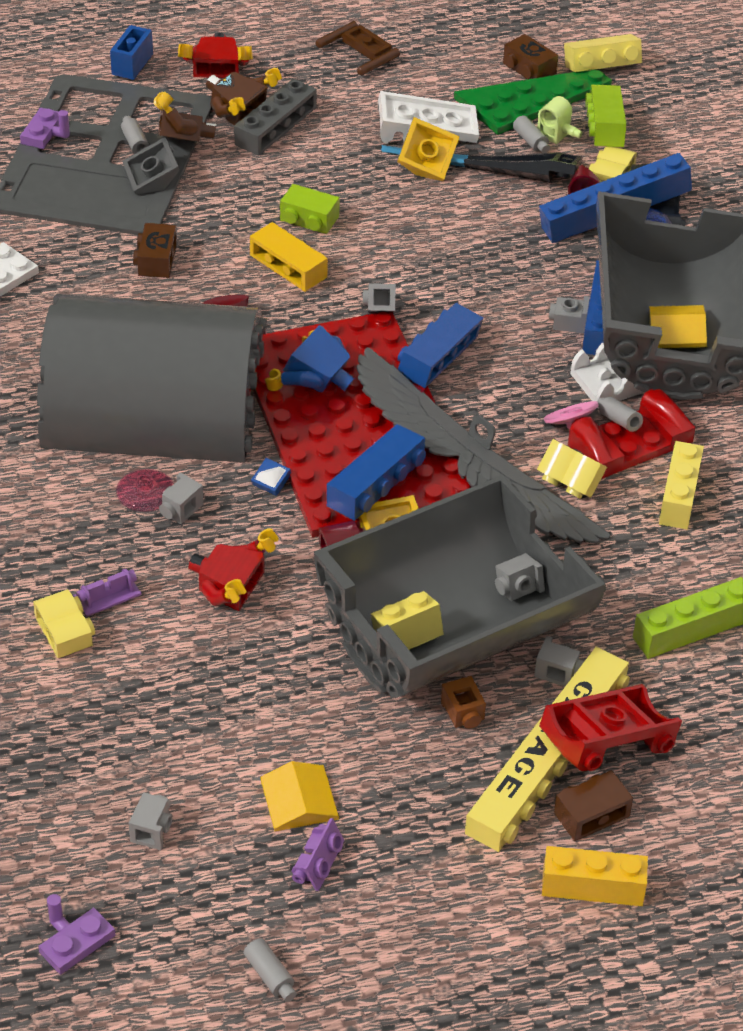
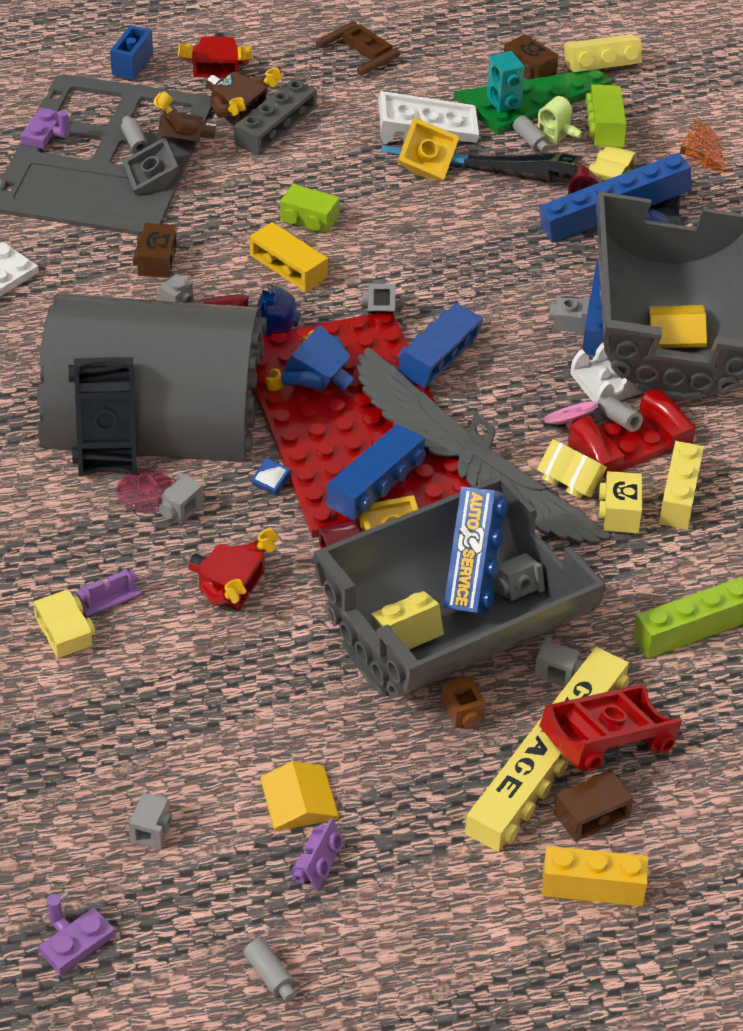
(104, 415): none -> black piece
(177, 290): none -> light grey brick
(279, 308): none -> clear blue cylinder
(475, 550): none -> blue brick
(505, 81): none -> teal brick
(621, 502): none -> light yellow brick
(704, 145): none -> clear orange slope

